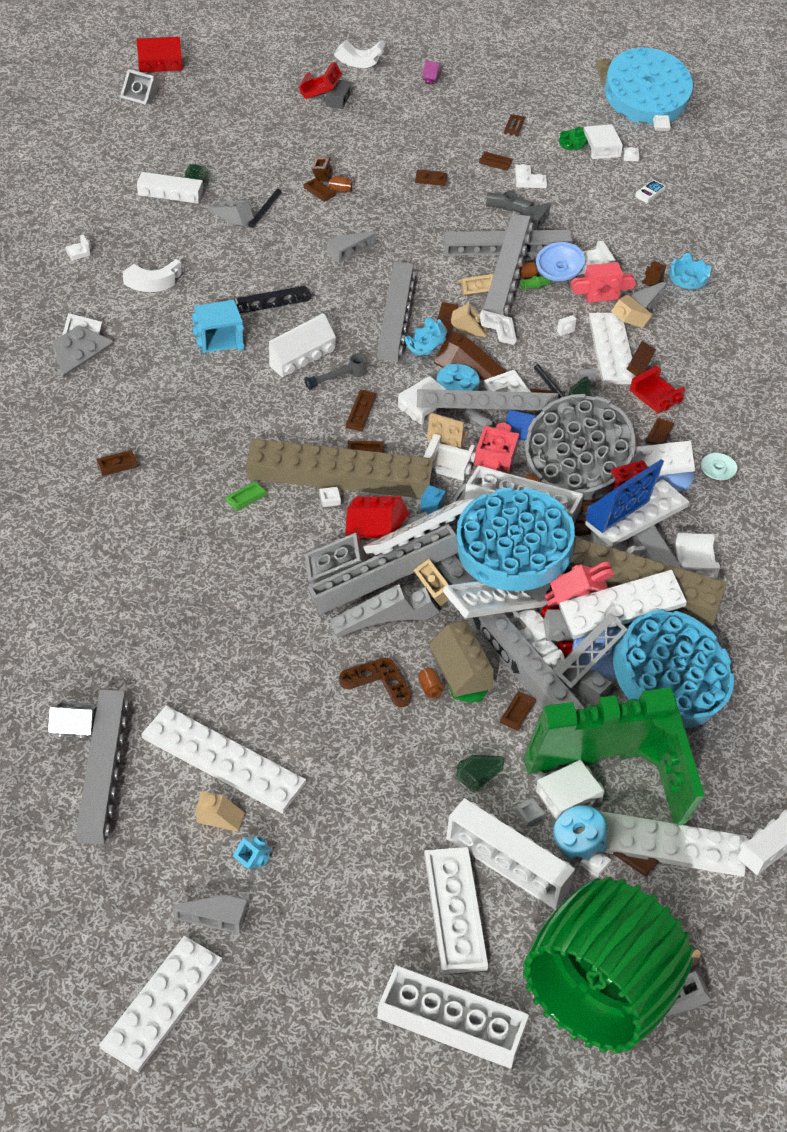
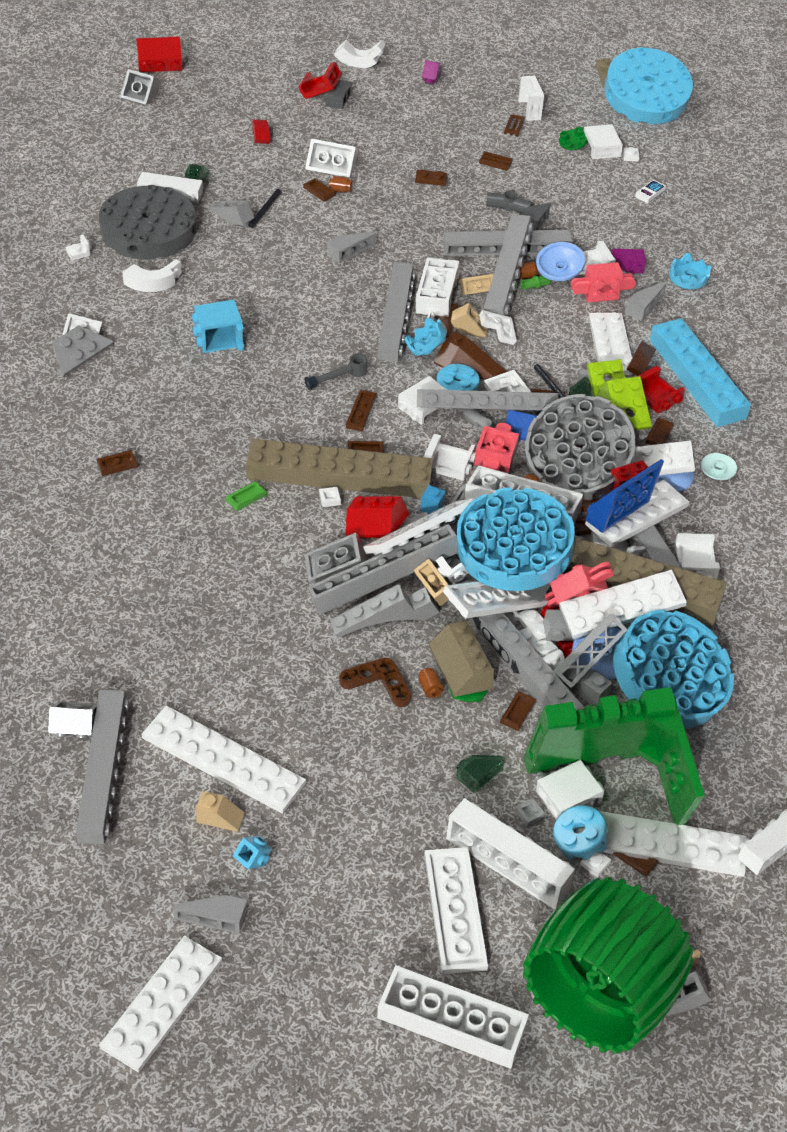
(147, 222): none -> dark grey brick
(261, 131): none -> red slope
(279, 299): black beam -> none
(301, 345): white slope -> none
(322, 169): reddish brown brick -> none
(331, 158): none -> white slope
(437, 287): none -> white brick
(451, 430): tan bracket -> none
(455, 574): none -> white bracket
(526, 179): white plate -> none
(532, 94): none -> white panel
(566, 325): white plate -> none
(620, 391): none -> lime bracket
(630, 259): none -> magenta slope
(631, 312): tan slope -> none
(654, 274): reddish brown brick -> none
(661, 123): white plate -> none
(699, 372): none -> medium azure brick

